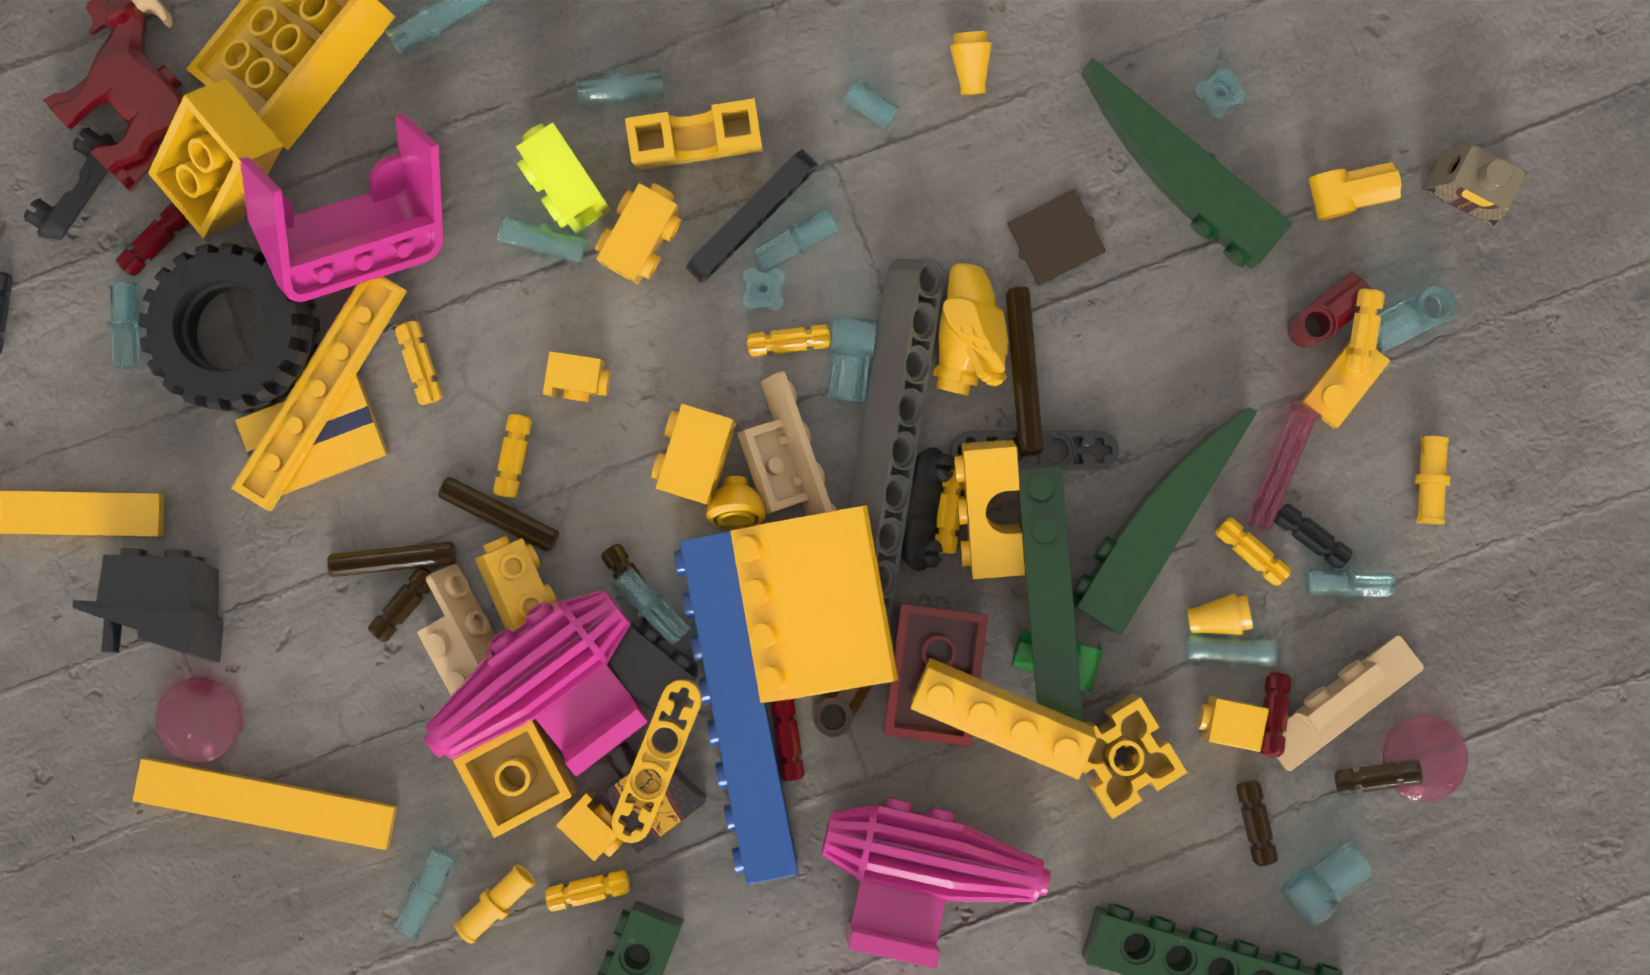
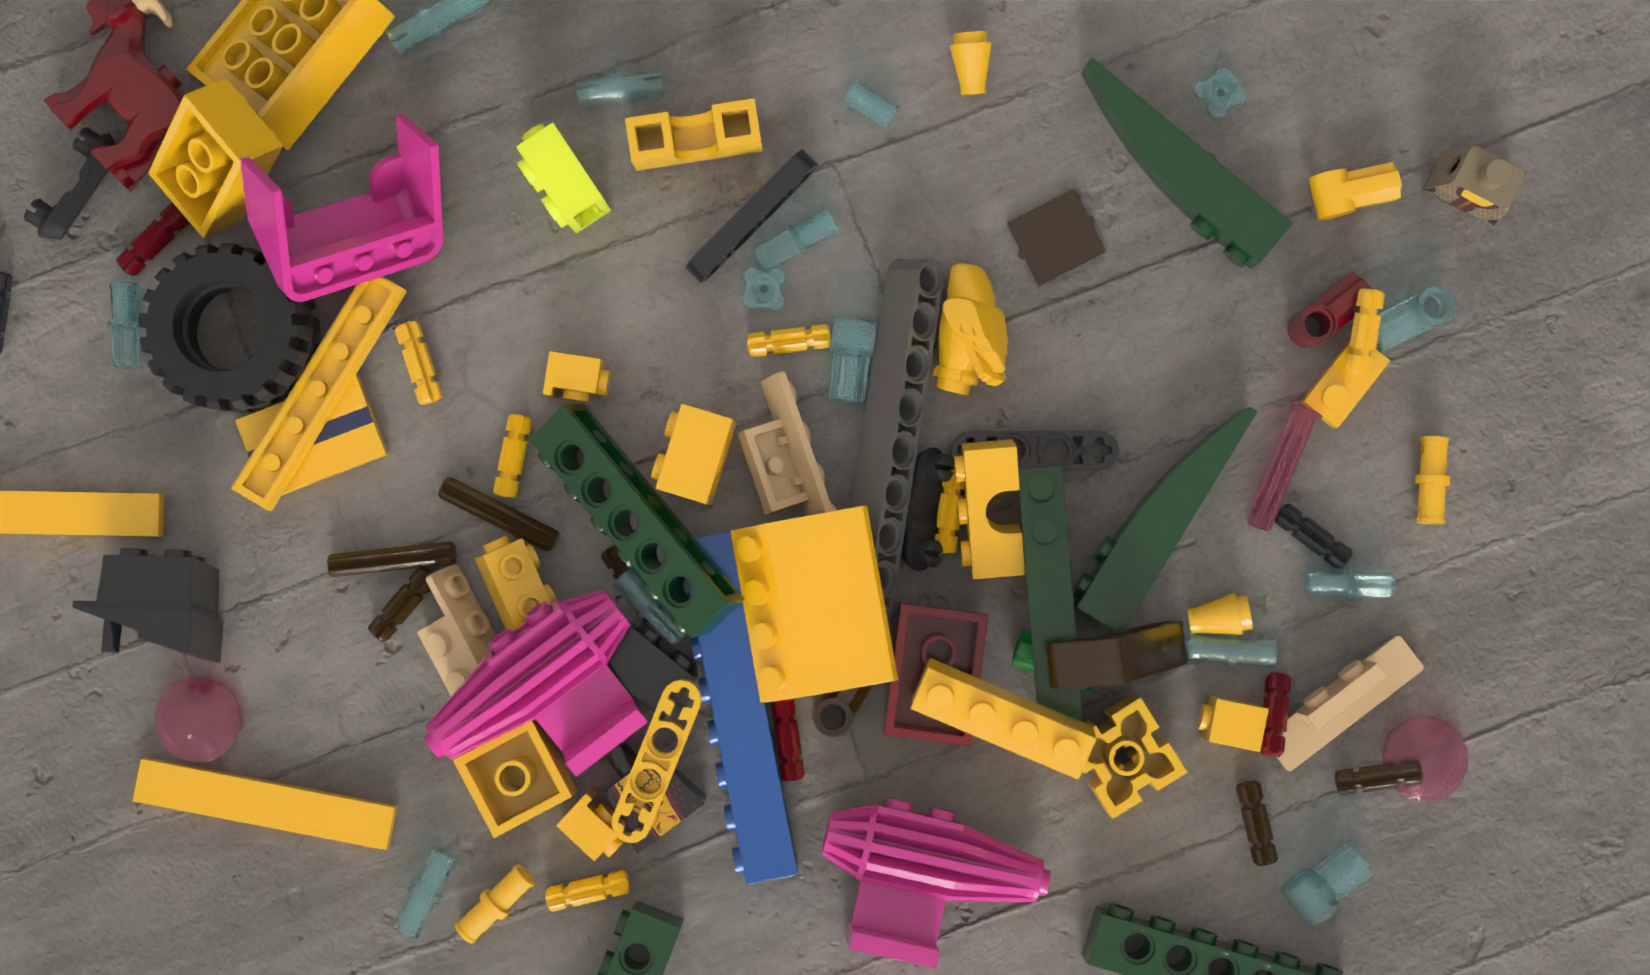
(542, 239): clear light blue pin -> none
(644, 223): yellow brick -> none
(657, 525): none -> dark green brick
(735, 505): yellow brick -> none
(1024, 371): dark brown axle -> none
(1116, 656): none -> dark brown beam
(1253, 551): yellow axle -> none

